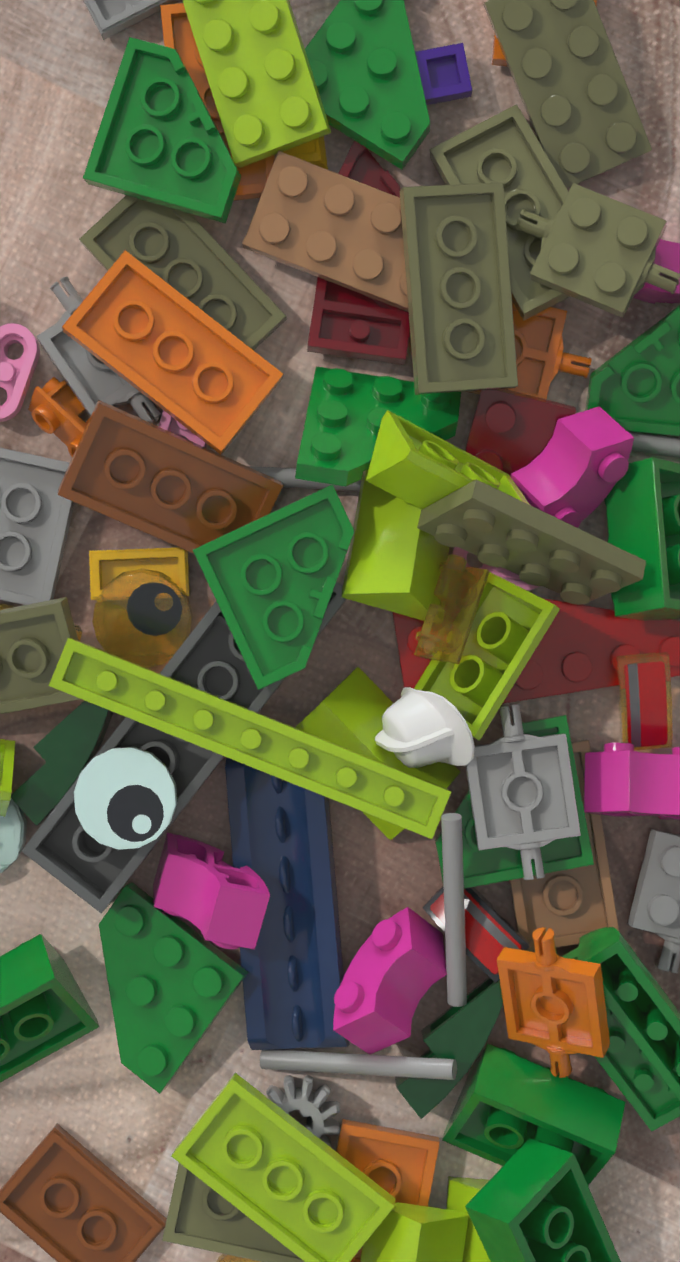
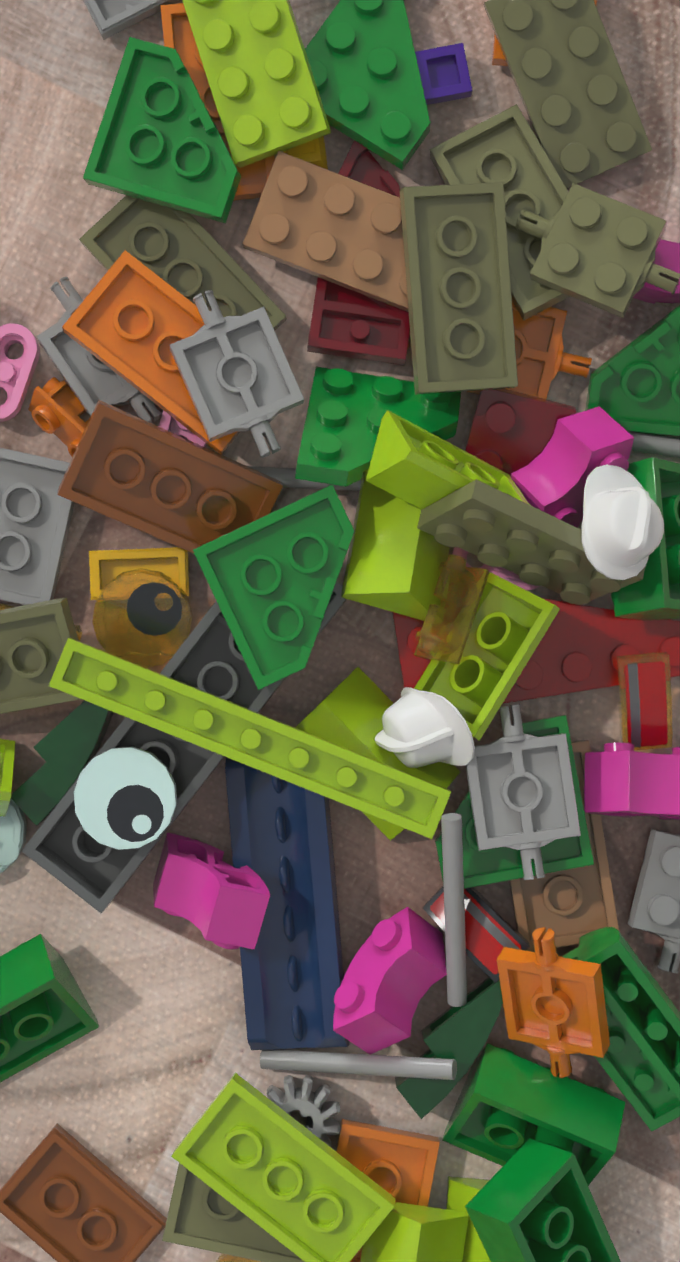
(161, 985): green plate -> none
(236, 373): none -> light grey plate
(619, 523): none -> white piece

